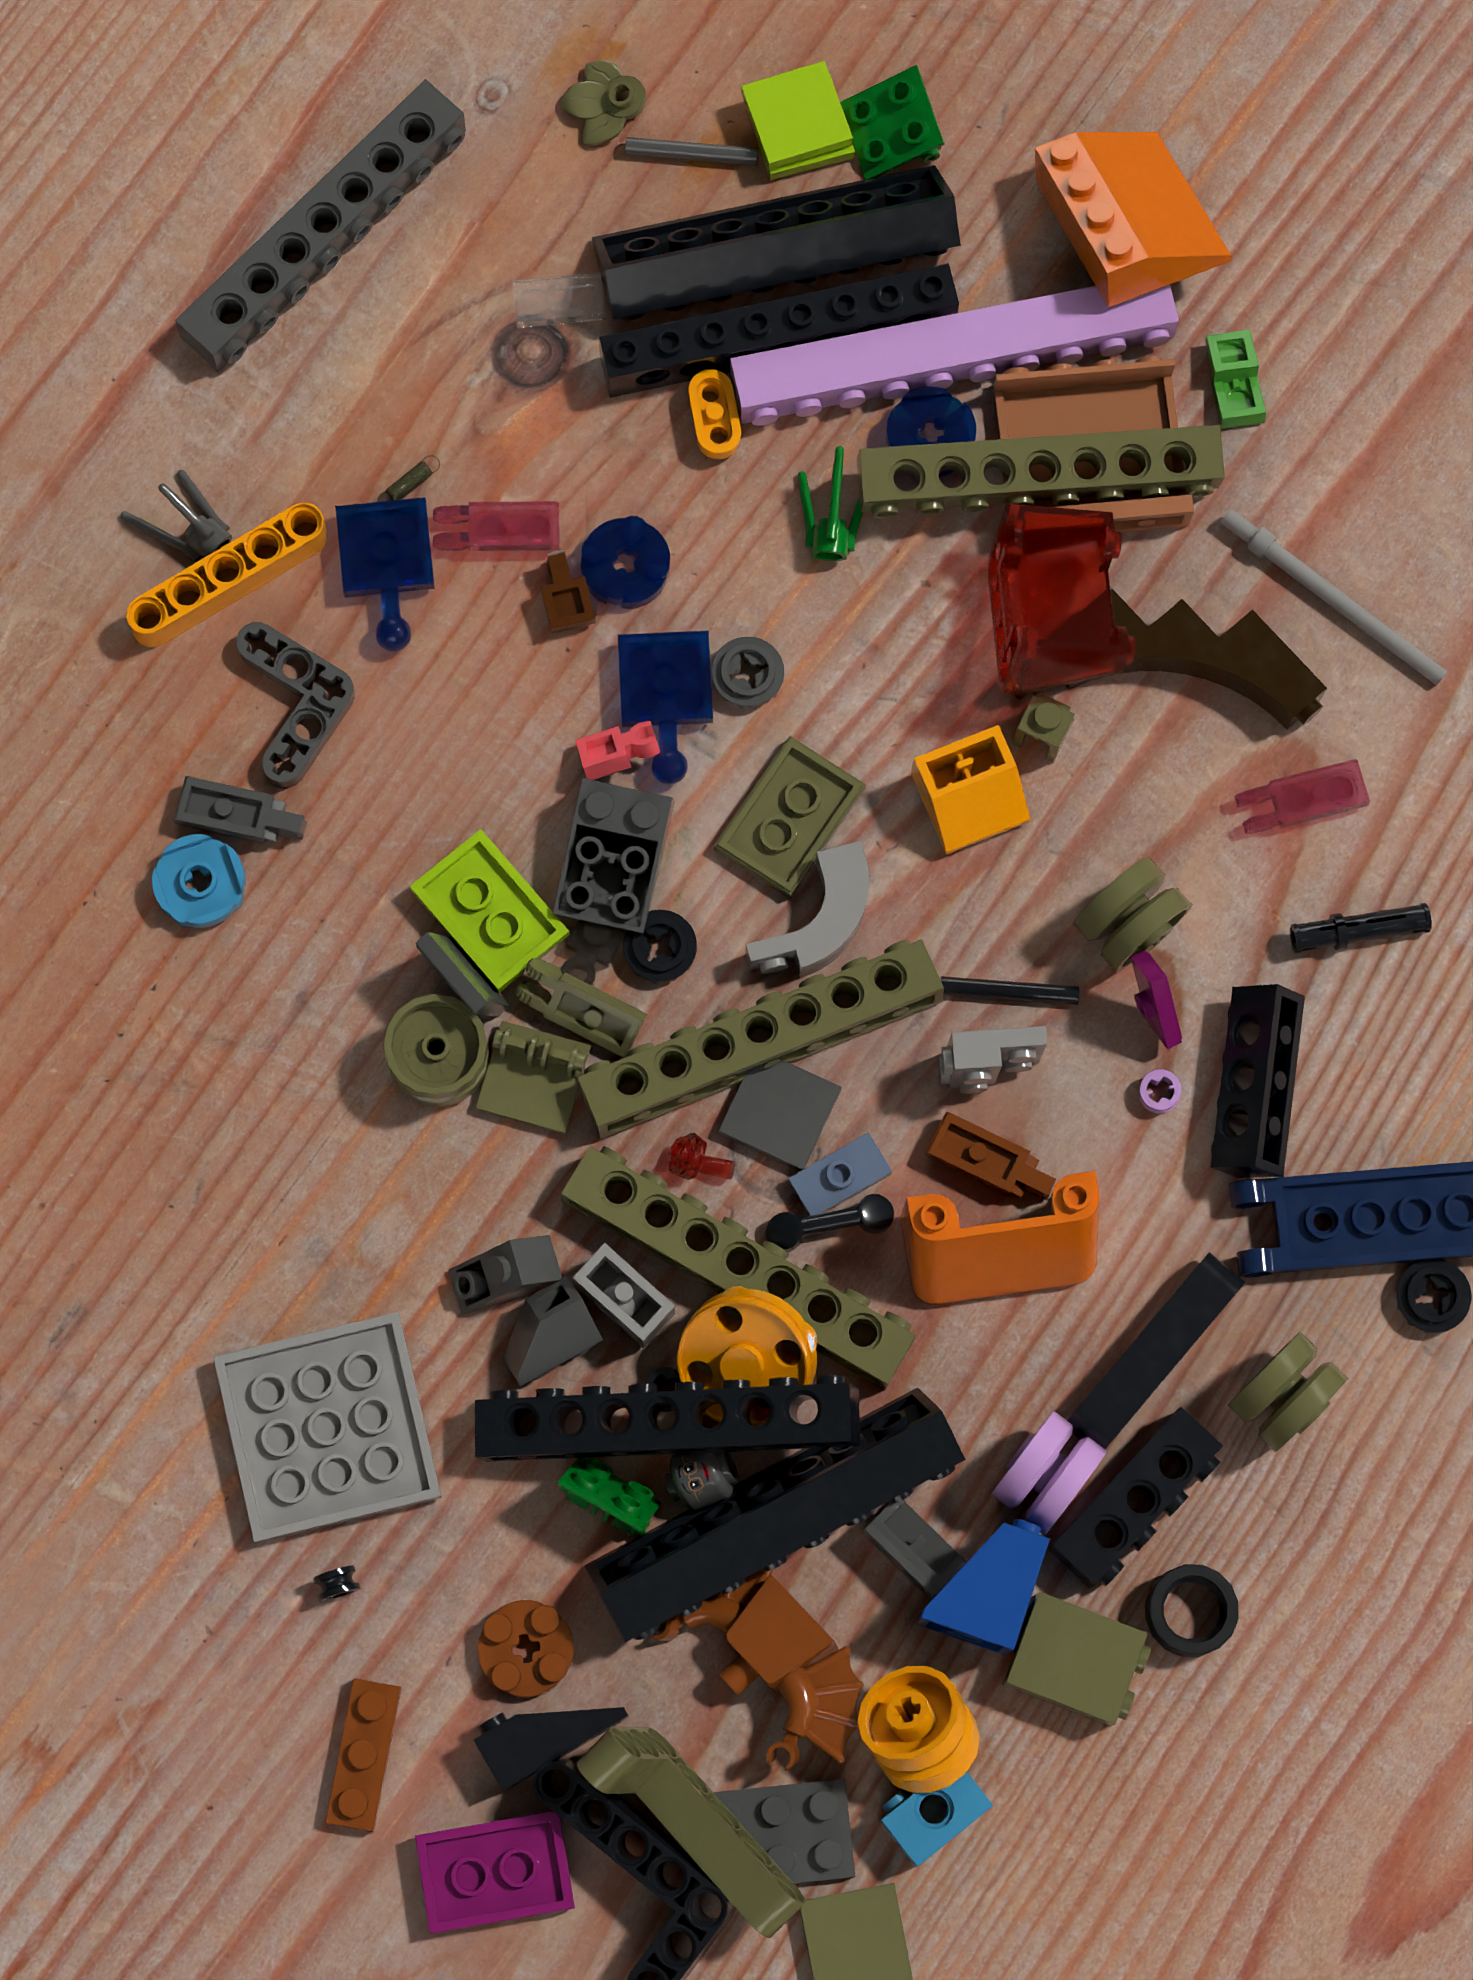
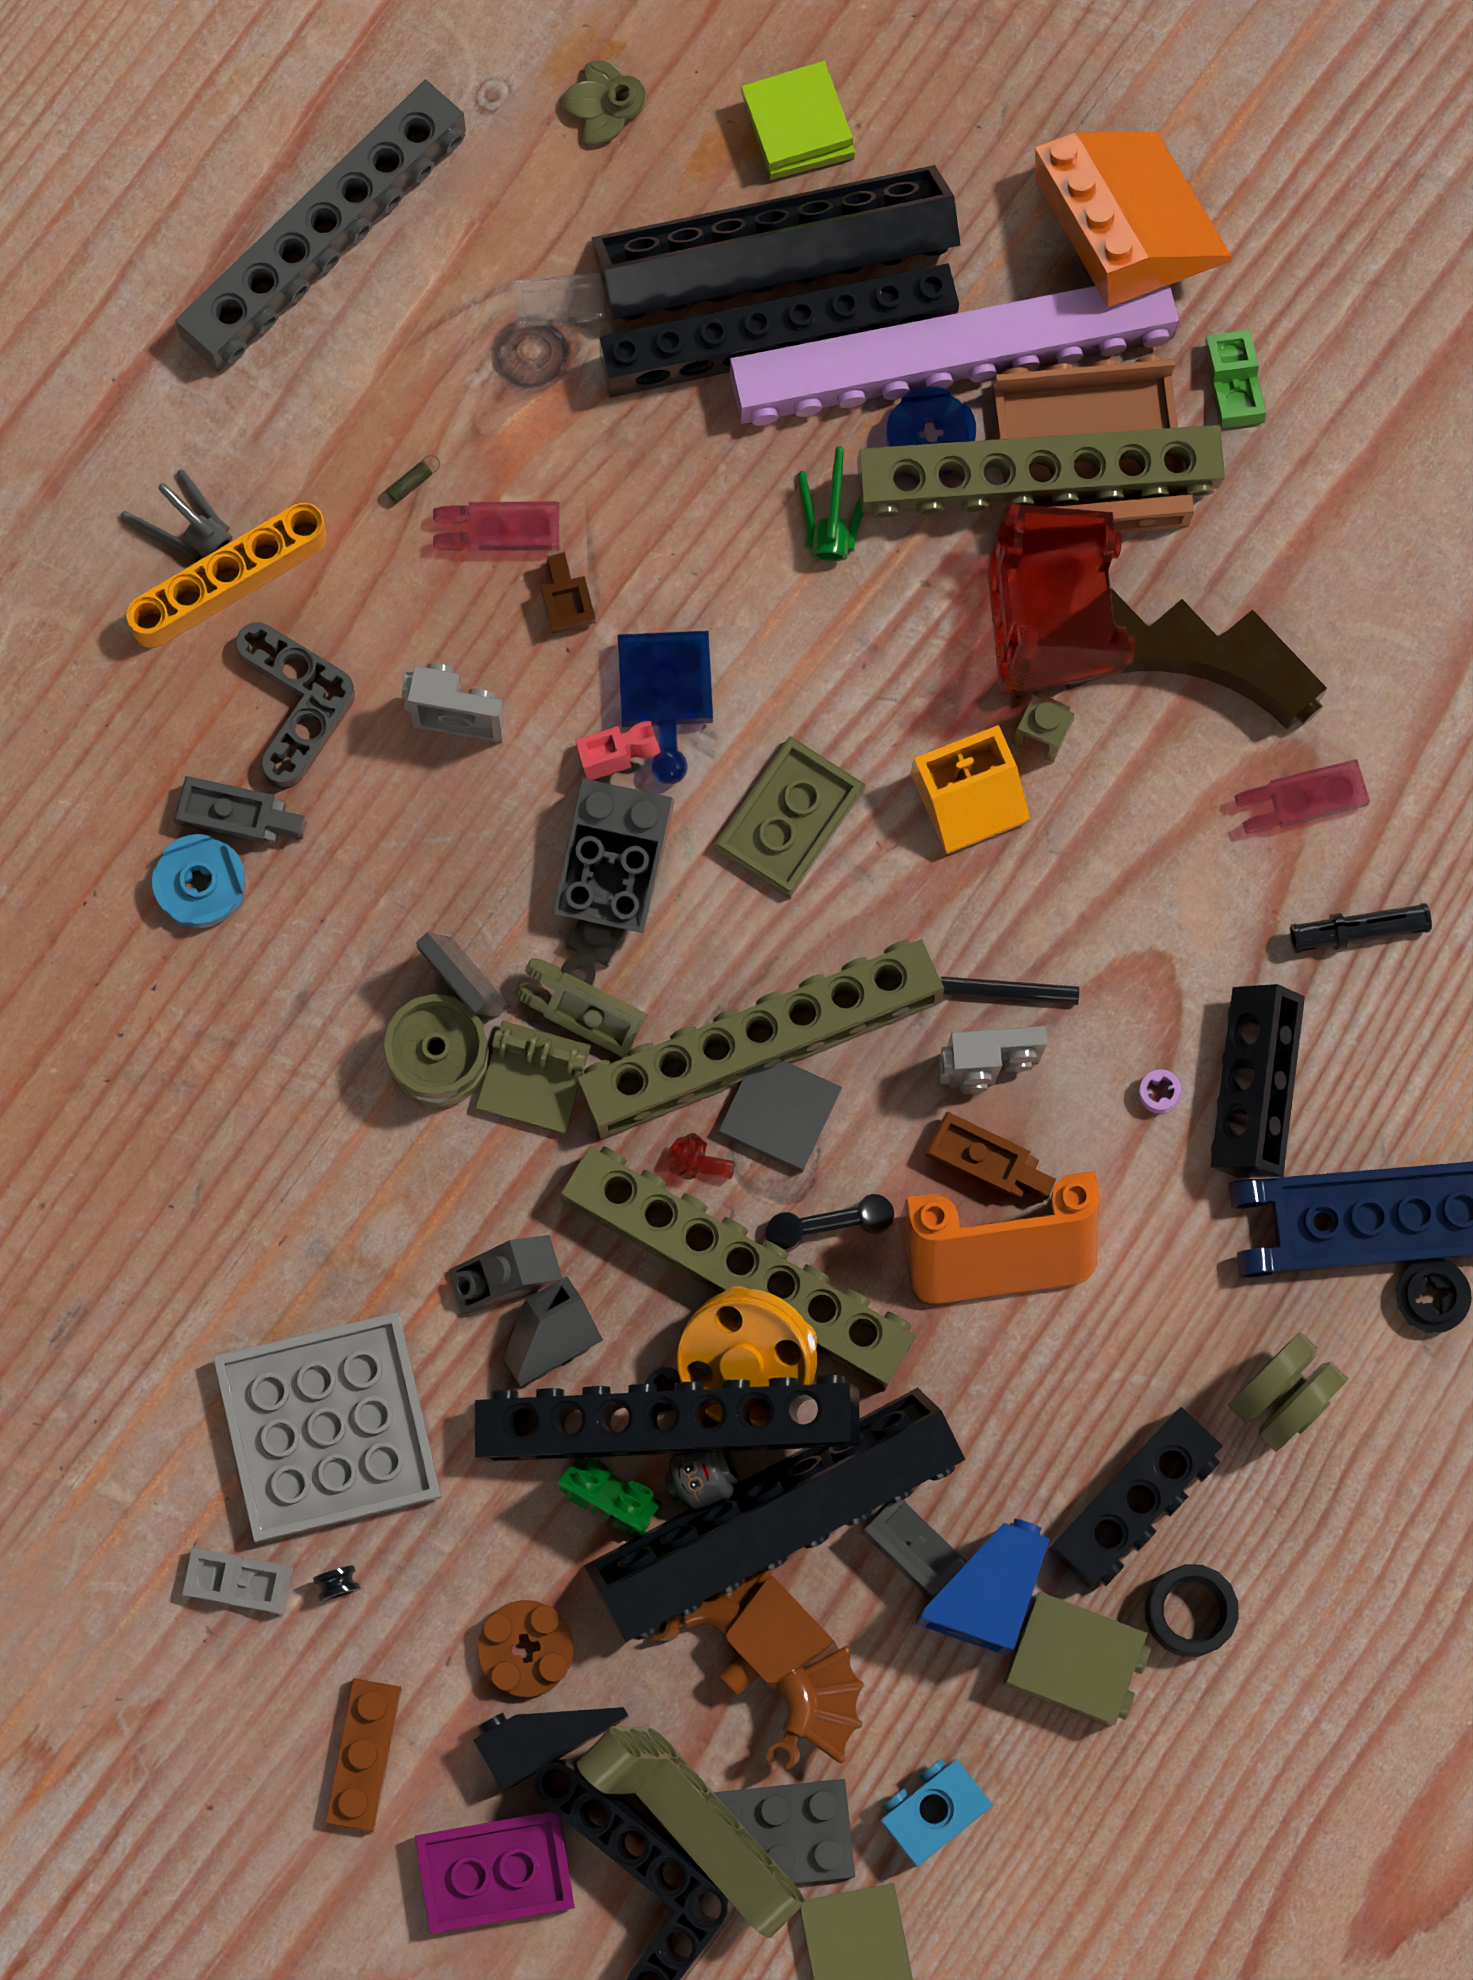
(237, 1581): none -> light grey slope
(386, 553): clear blue plate -> none
(438, 704): none -> light grey plate
(489, 910): lime plate -> none
(624, 1295): light grey brick -> none
(627, 537): clear blue plate -> none
(681, 944): black gear -> none
(691, 151): dark grey bar -> none
(714, 416): light orange plate -> none
(758, 655): dark grey gear -> none
(840, 1176): sand blue plate -> none
(845, 893): light grey arch -> none
(893, 123): green hinge -> none
(918, 1729): light orange wheel -> none
(1048, 1472): lavender wheel -> none
(1127, 907): olive wheel -> none
(1155, 1352): black beam -> none
(1156, 999): magenta plate -> none
(1263, 543): light grey bar -> none

